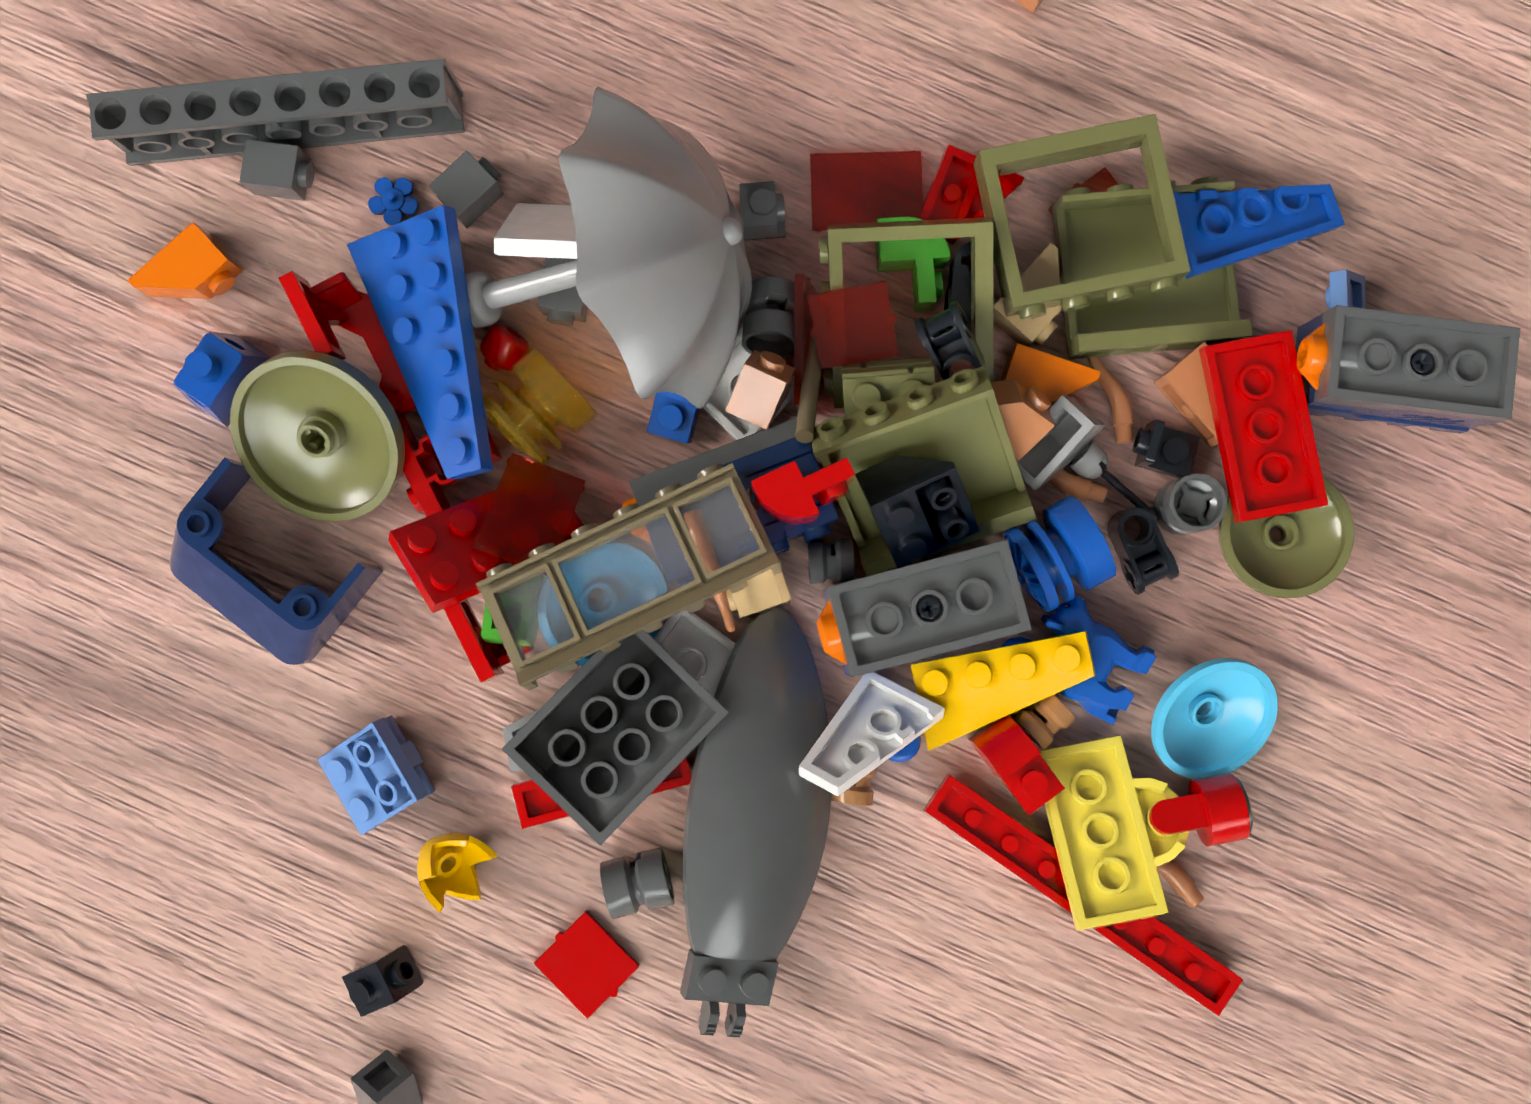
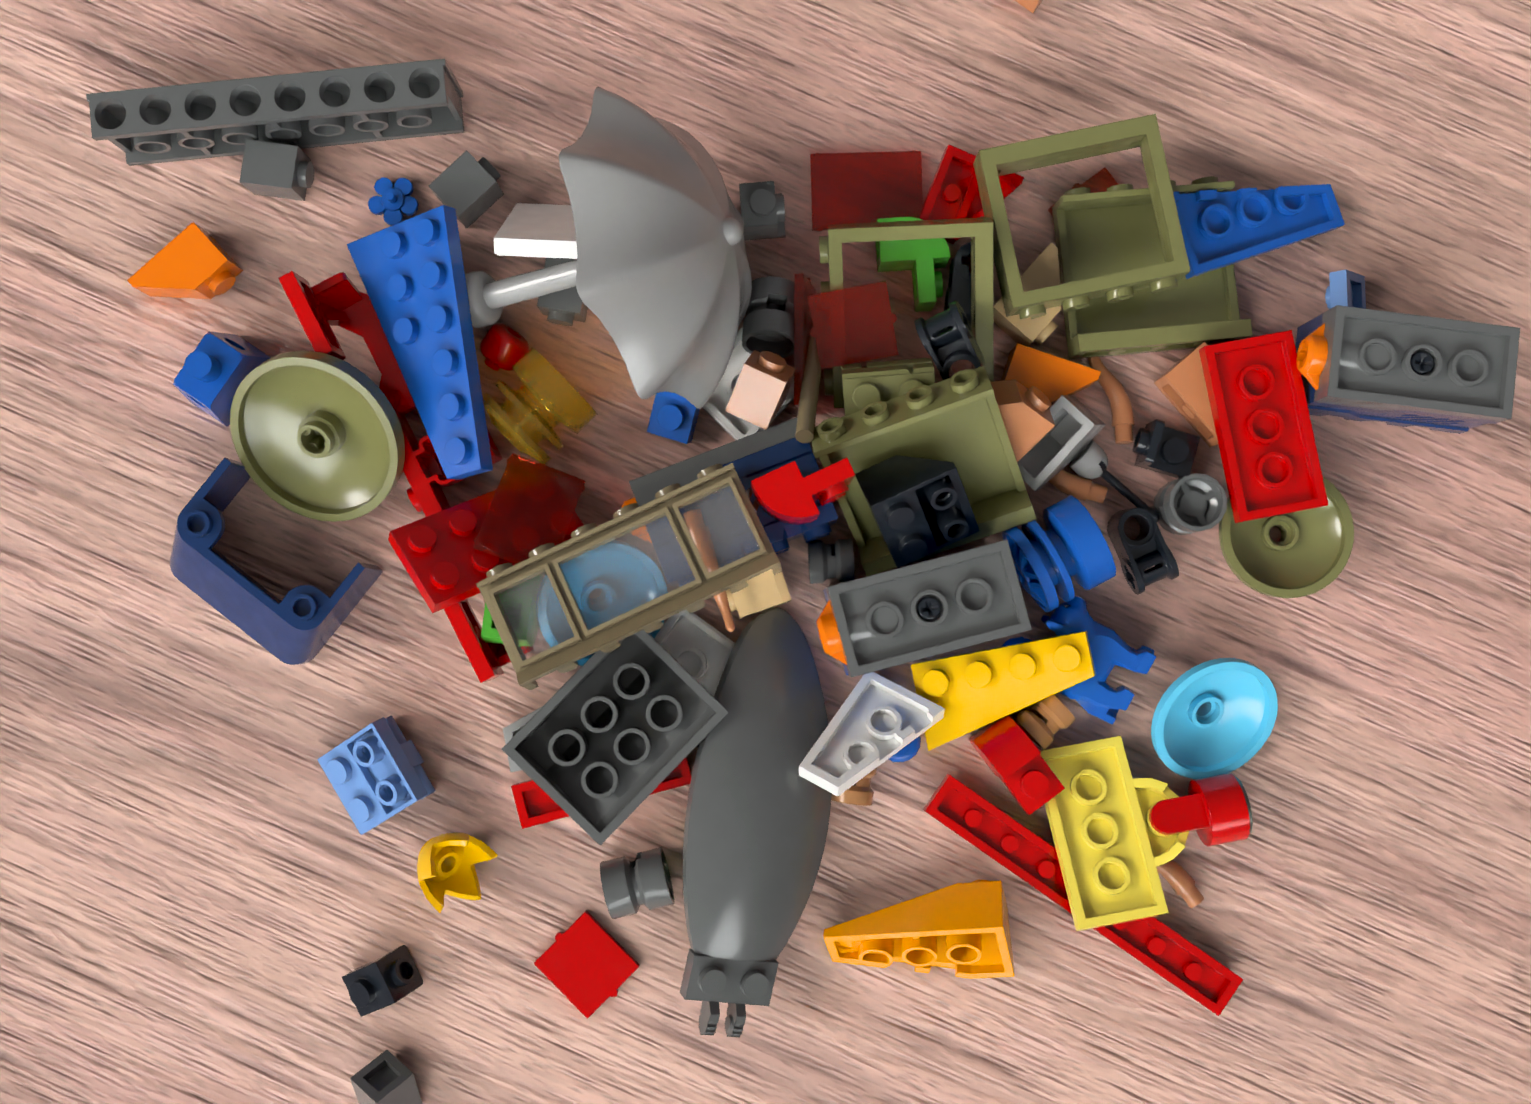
(947, 928): none -> light orange wedge

